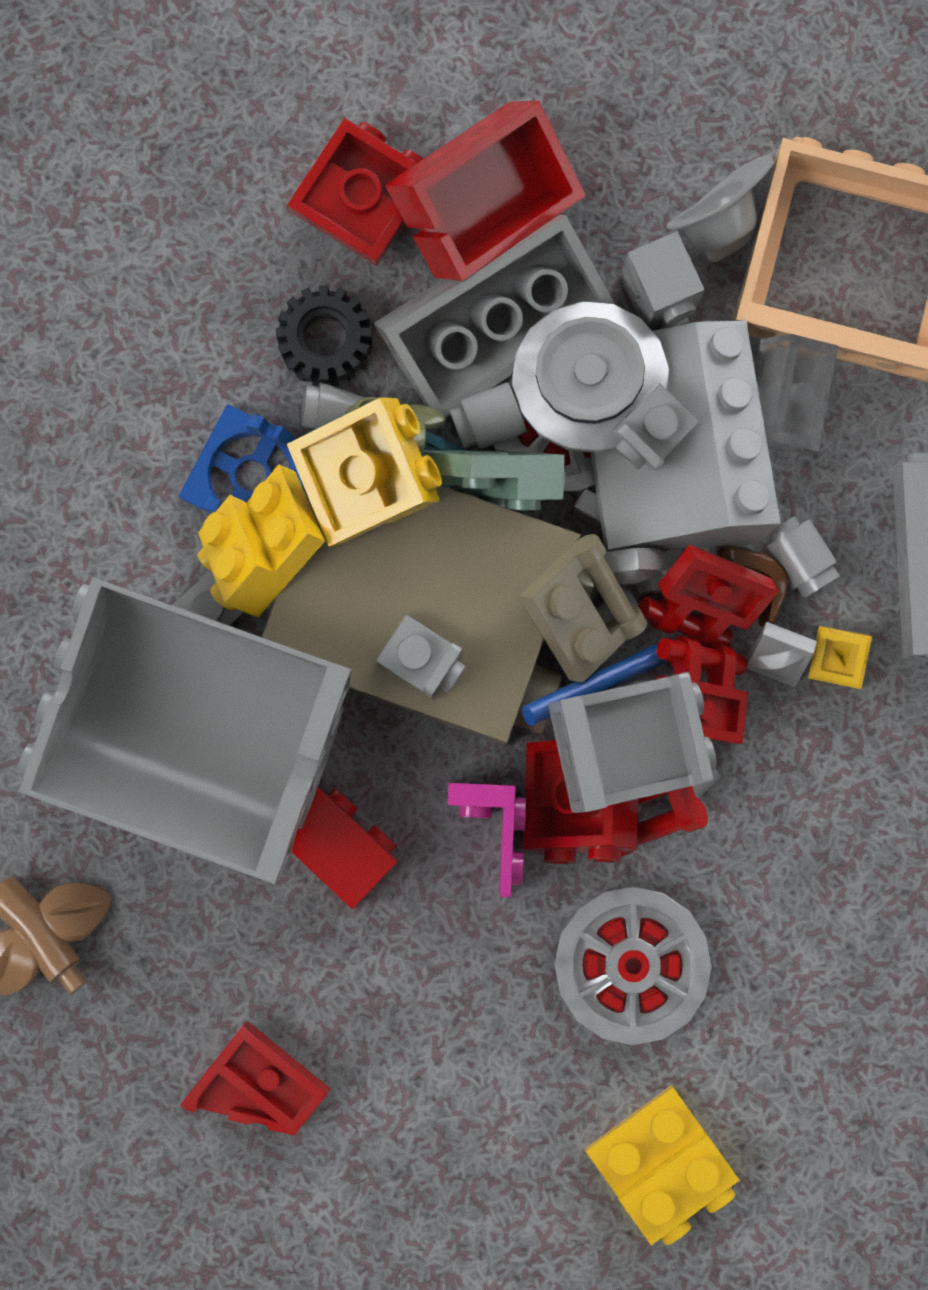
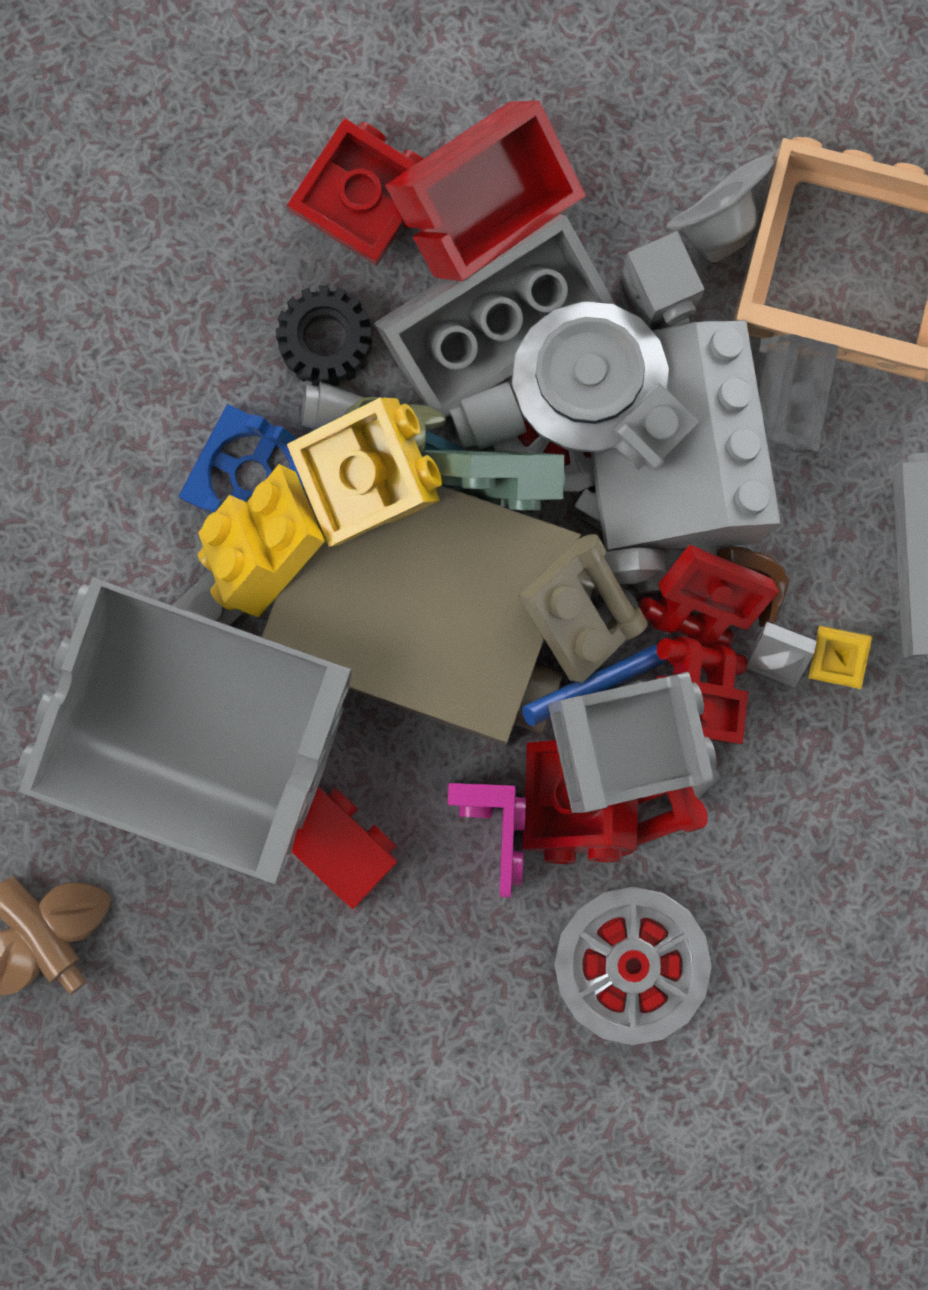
(258, 1084): red wing -> none
(422, 658): light grey bracket -> none
(663, 1167): yellow plate -> none
(802, 555): light grey brick -> none

